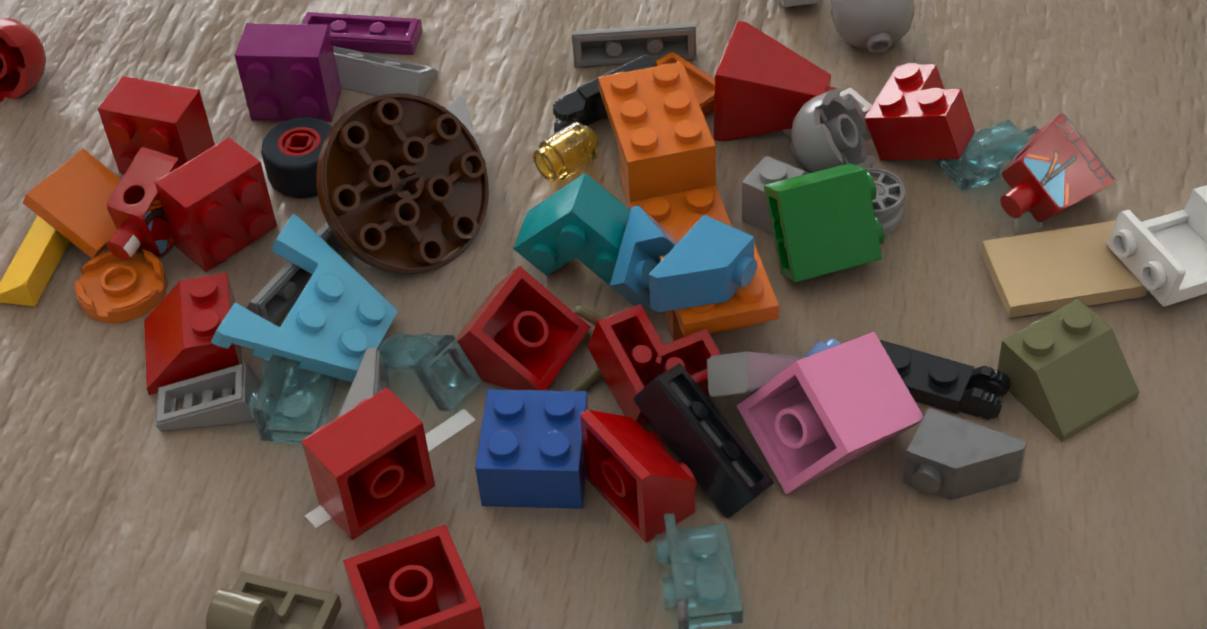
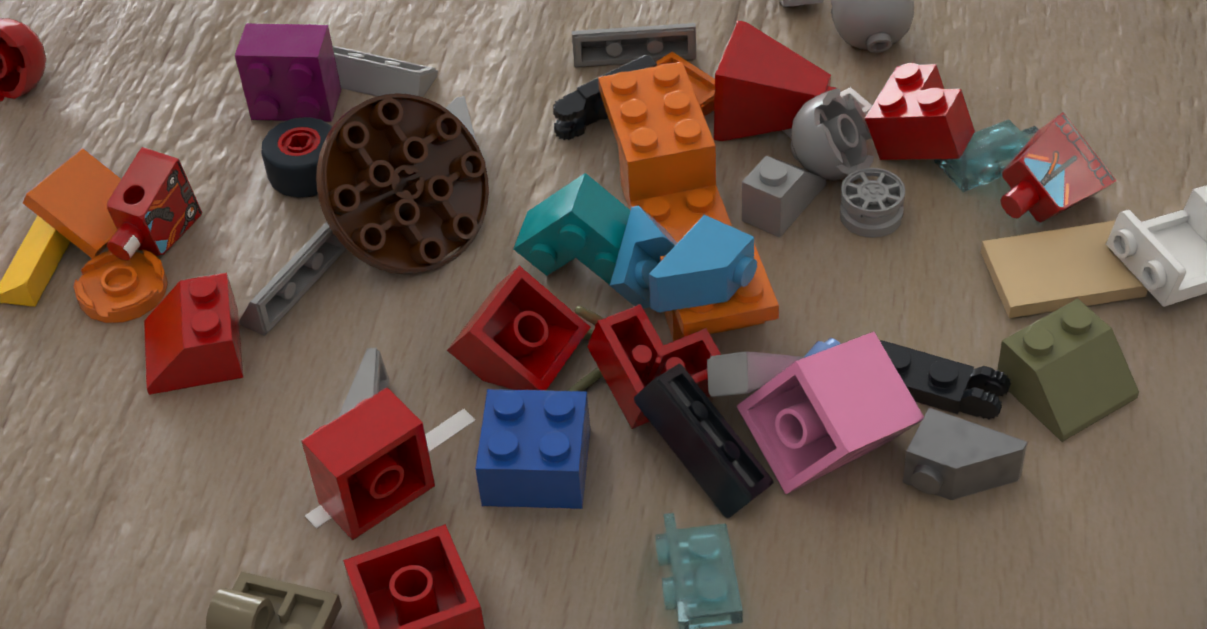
(156, 118): red brick -> none
(216, 204): red brick -> none
(232, 383): light grey slope -> none
(290, 401): clear light blue bracket -> none
(329, 322): medium azure wing -> none
(370, 33): magenta tile -> none
(436, 362): clear light blue bracket -> none
(566, 151): clear yellow brick -> none
(635, 472): red slope -> none
(824, 221): green brick -> none

